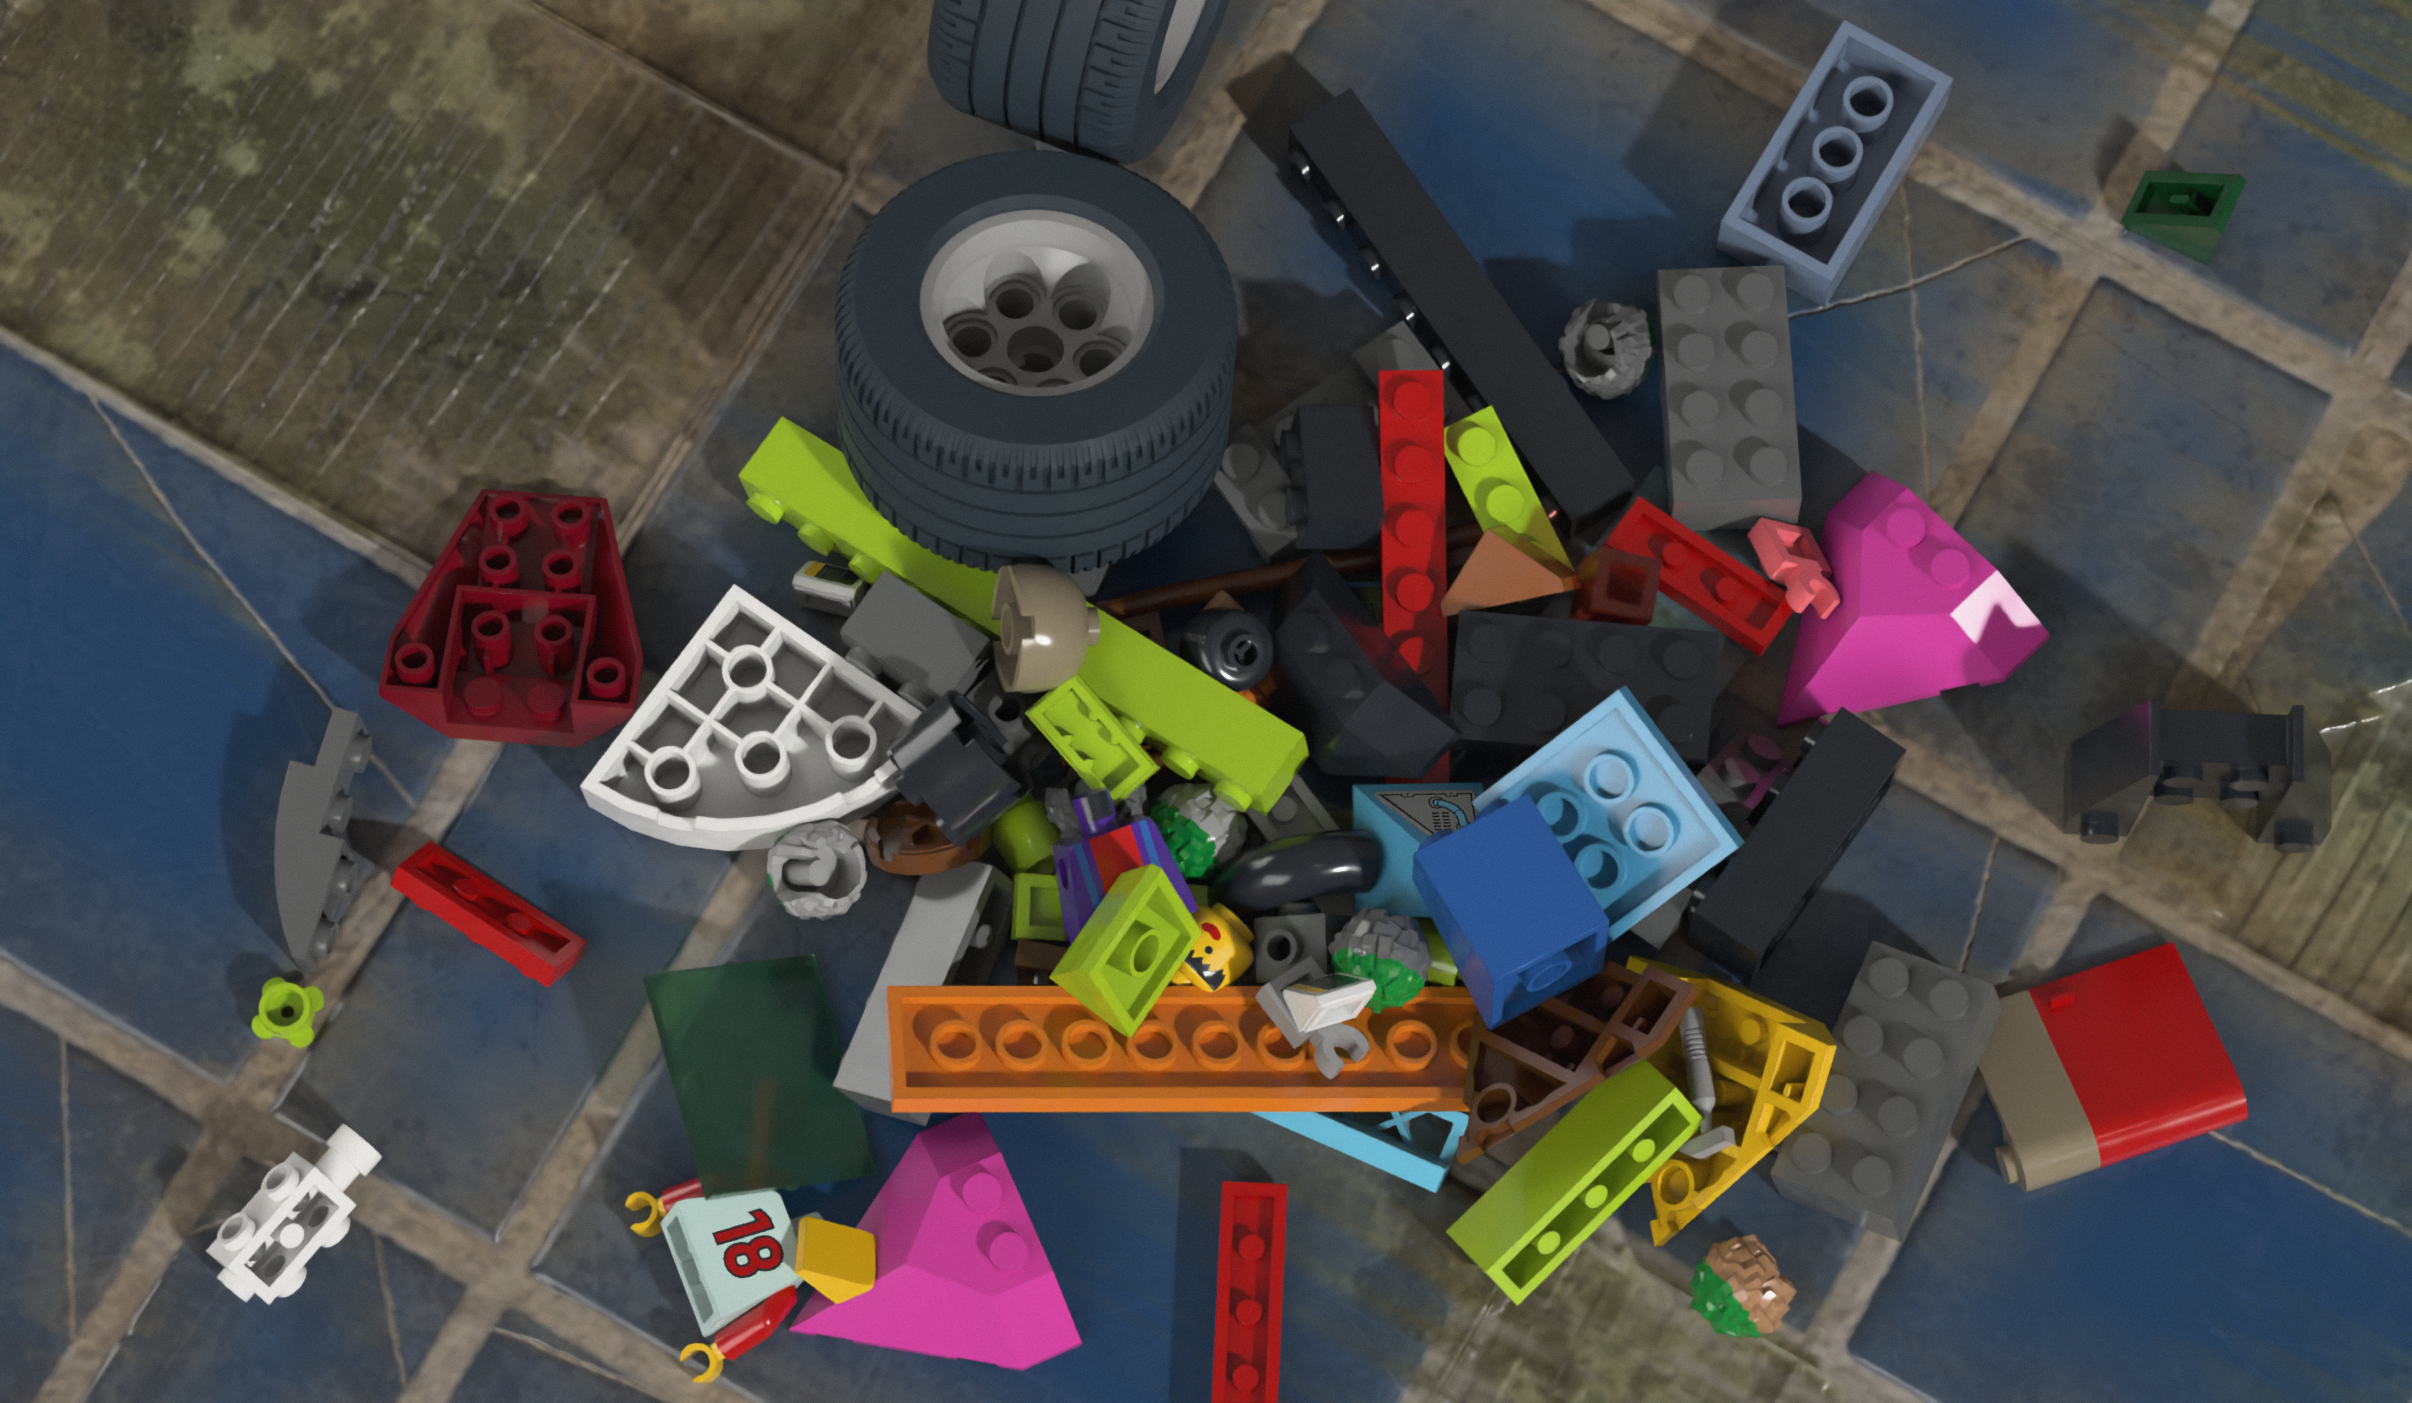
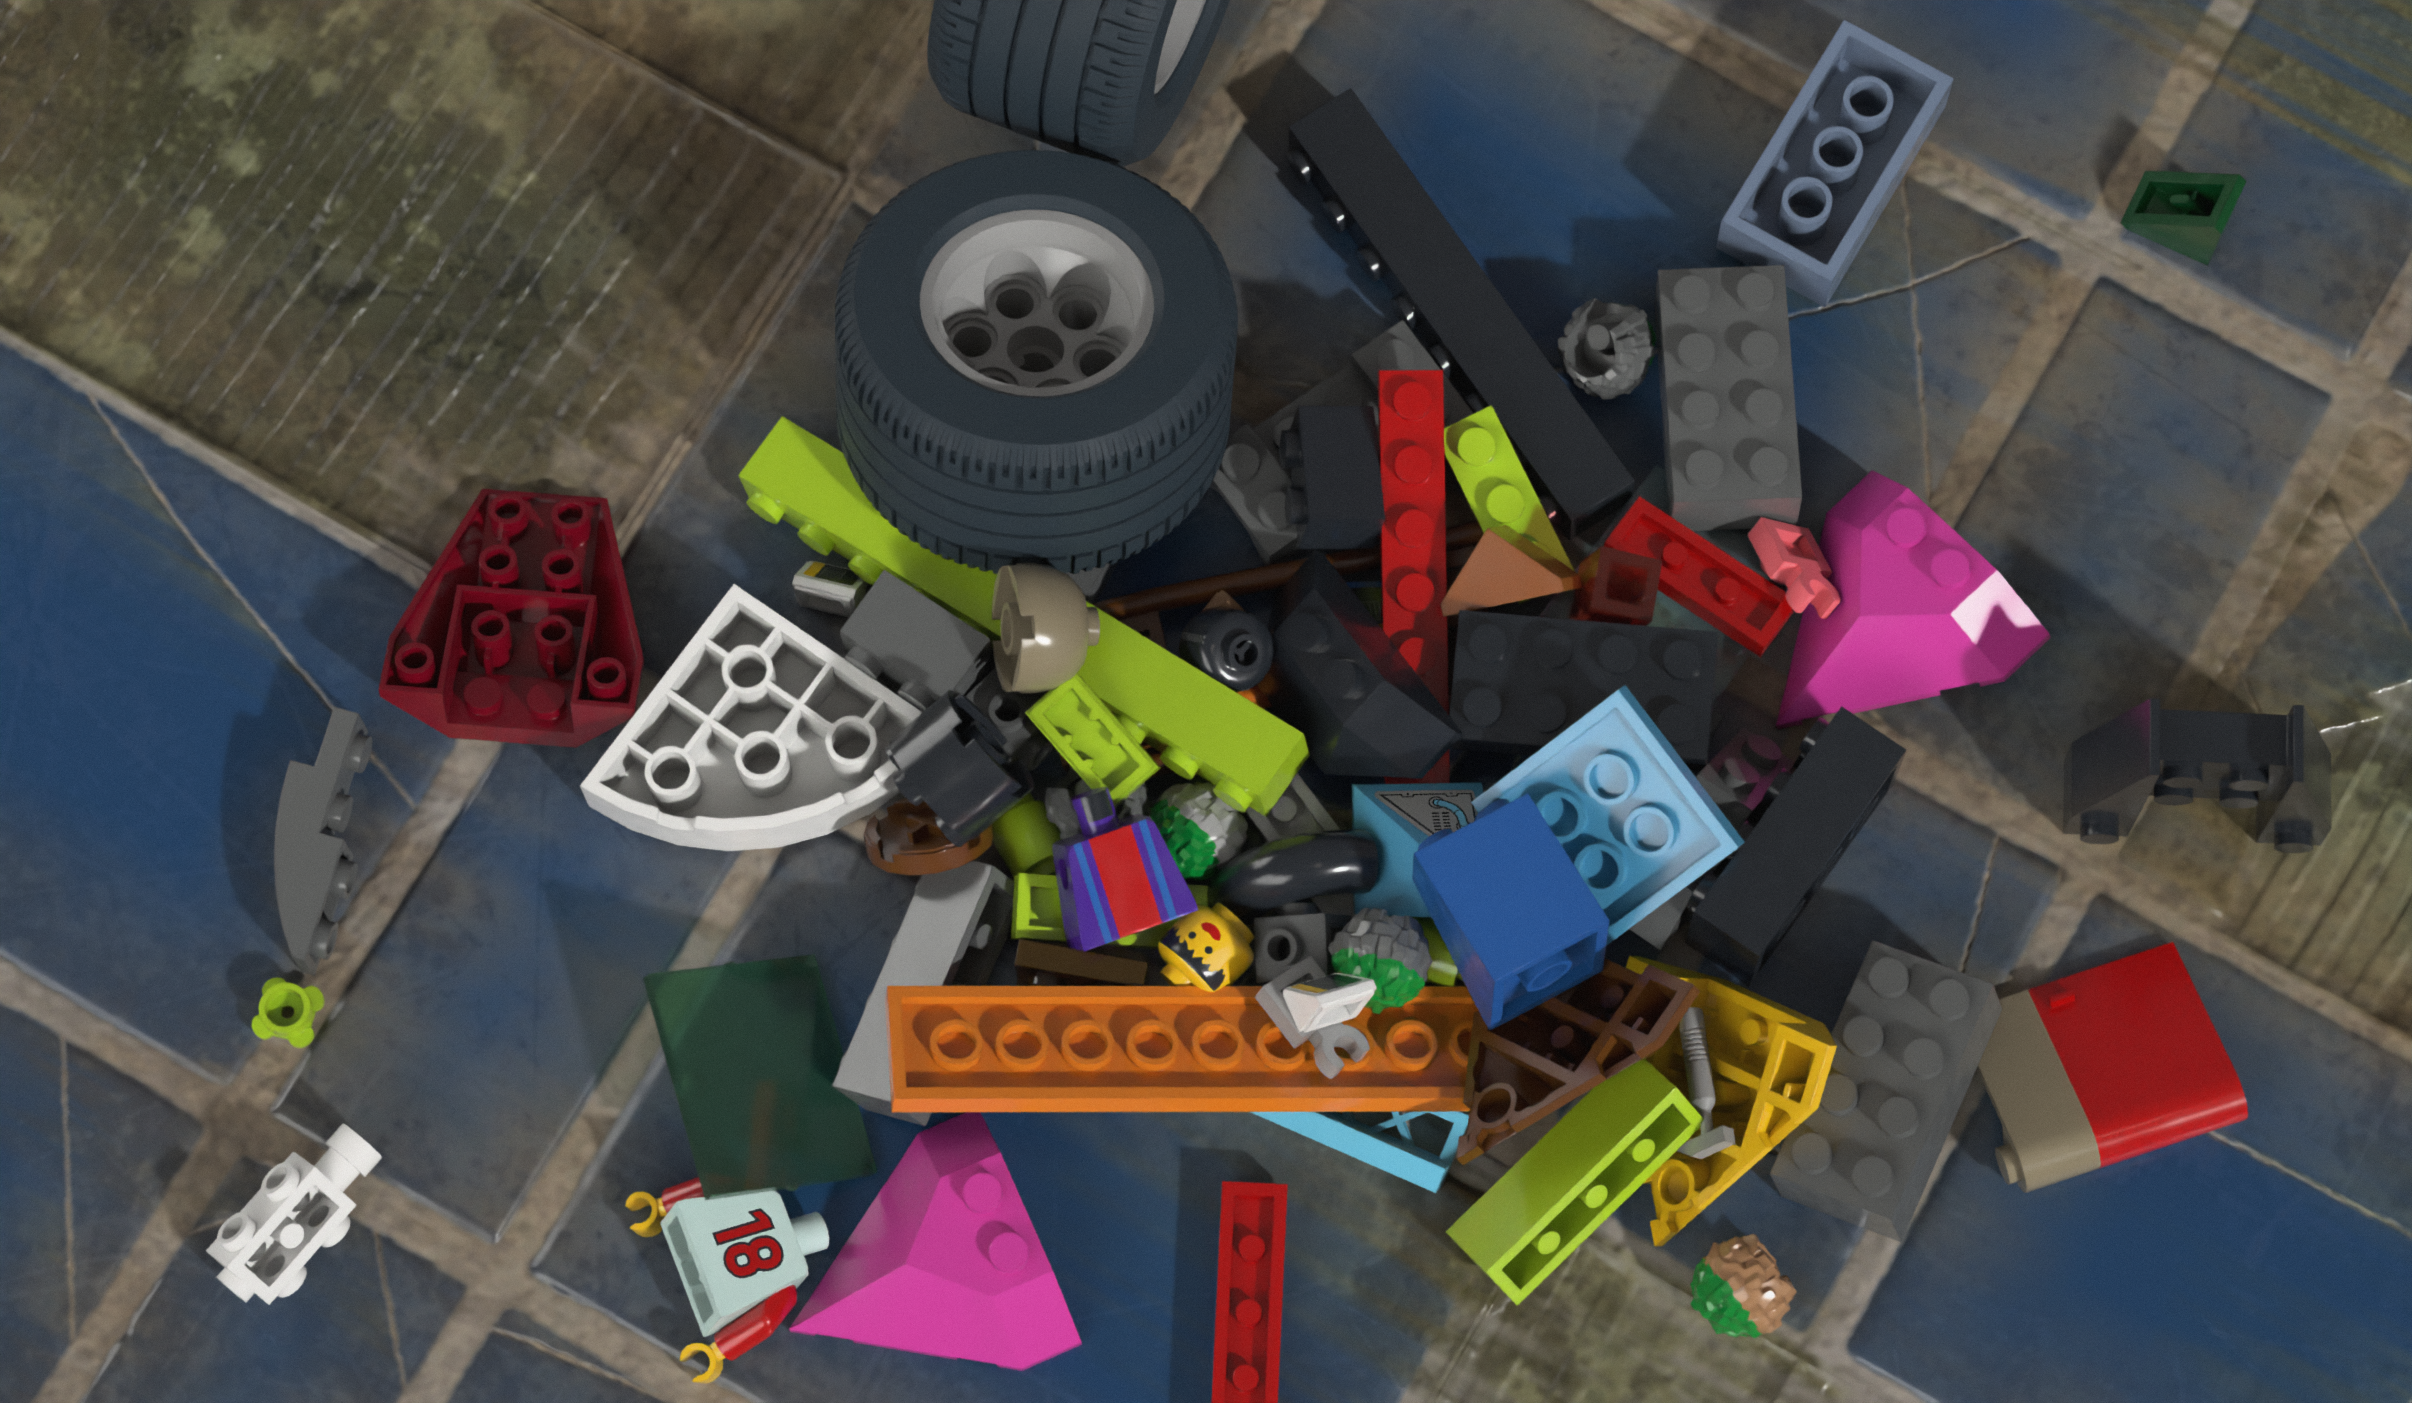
(488, 914): red plate -> none
(817, 869): light grey piece -> none
(835, 1258): yellow slope -> none
(1129, 949): lime slope -> none

